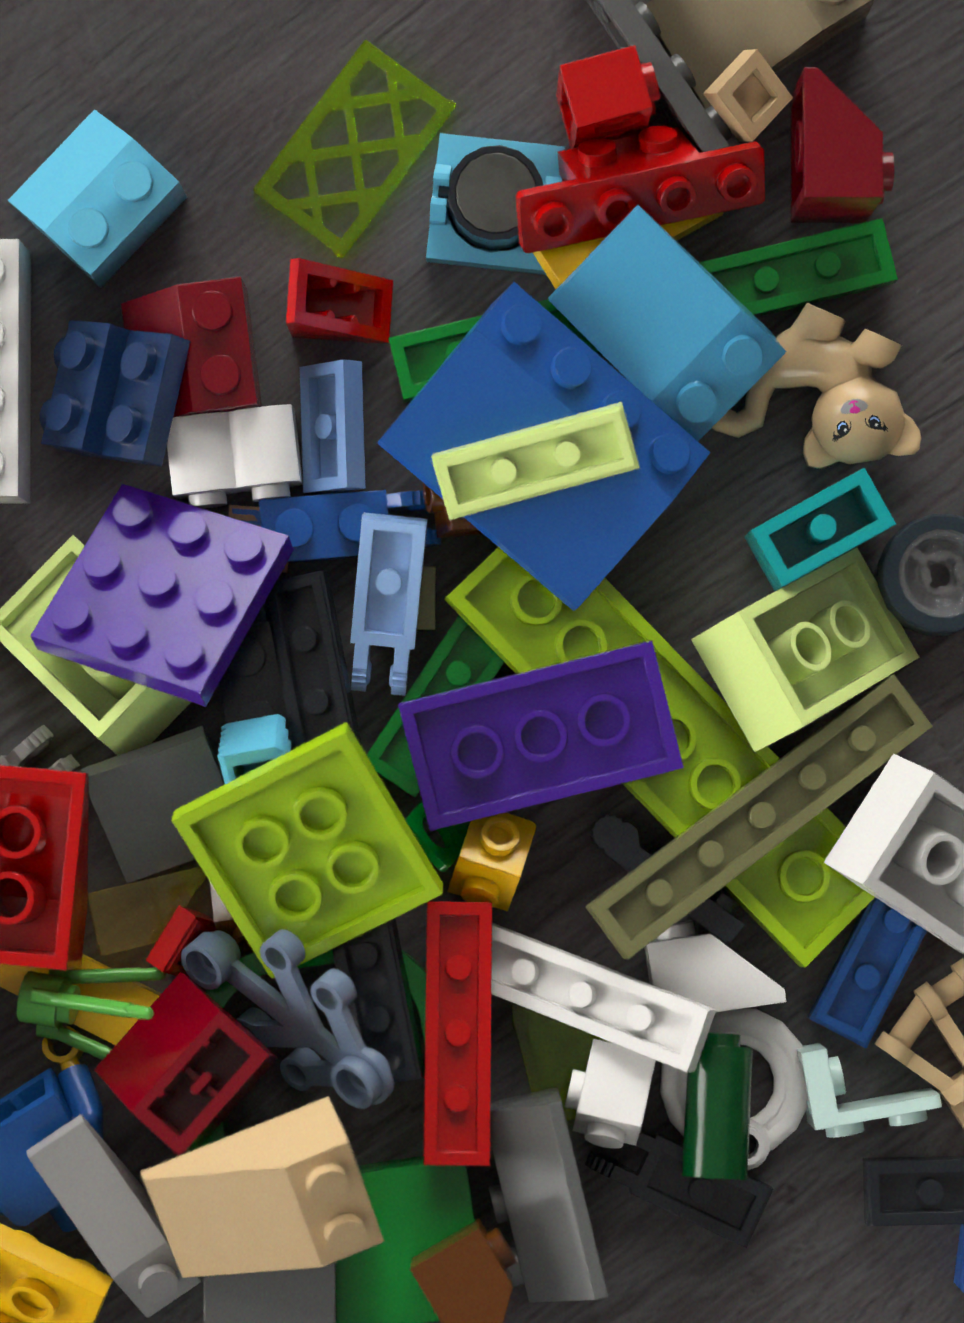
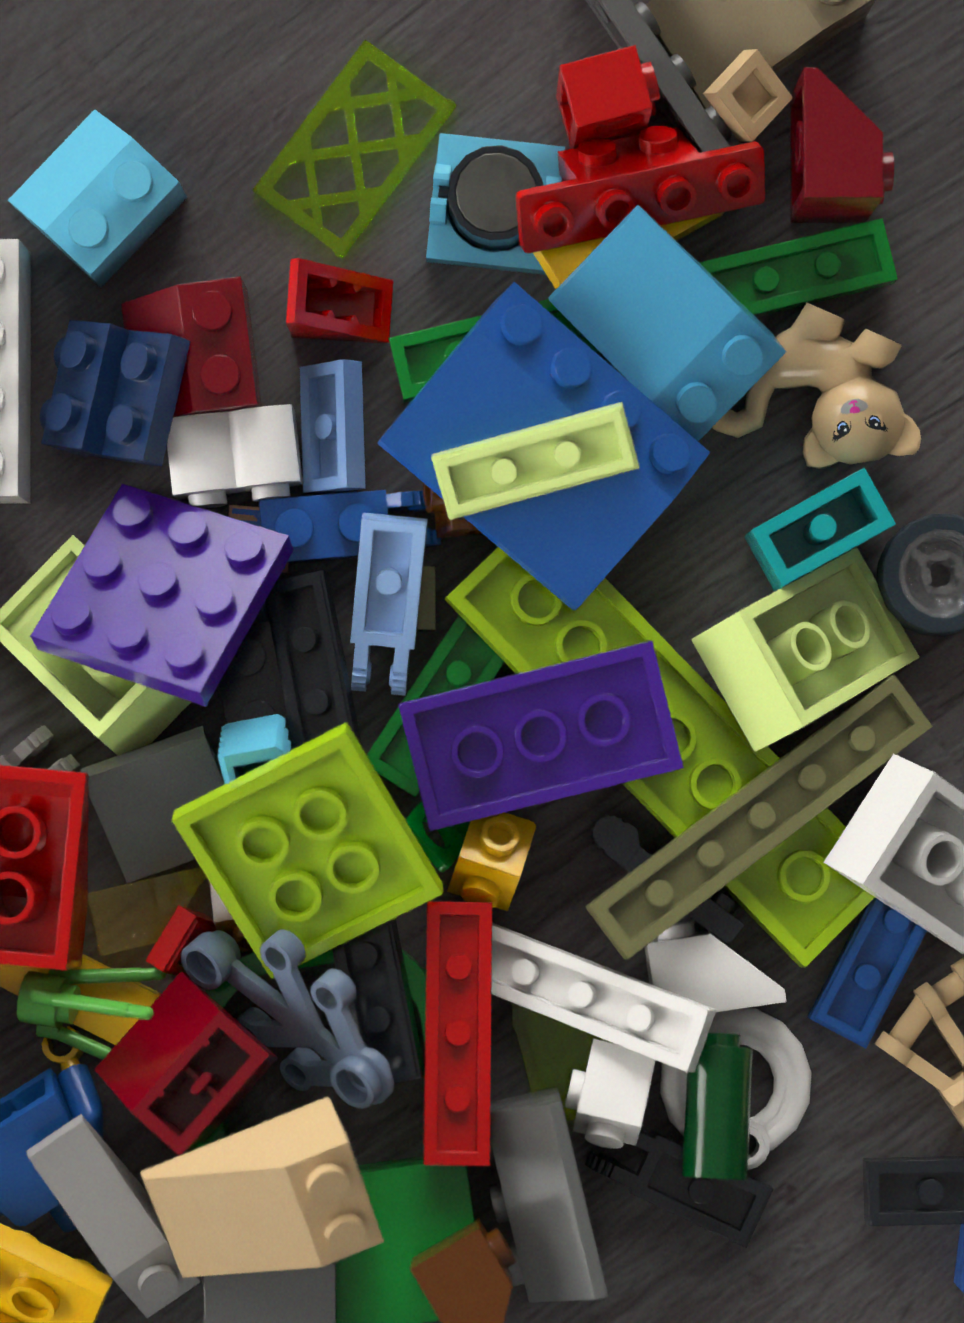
(826, 1080): light aqua bracket -> none

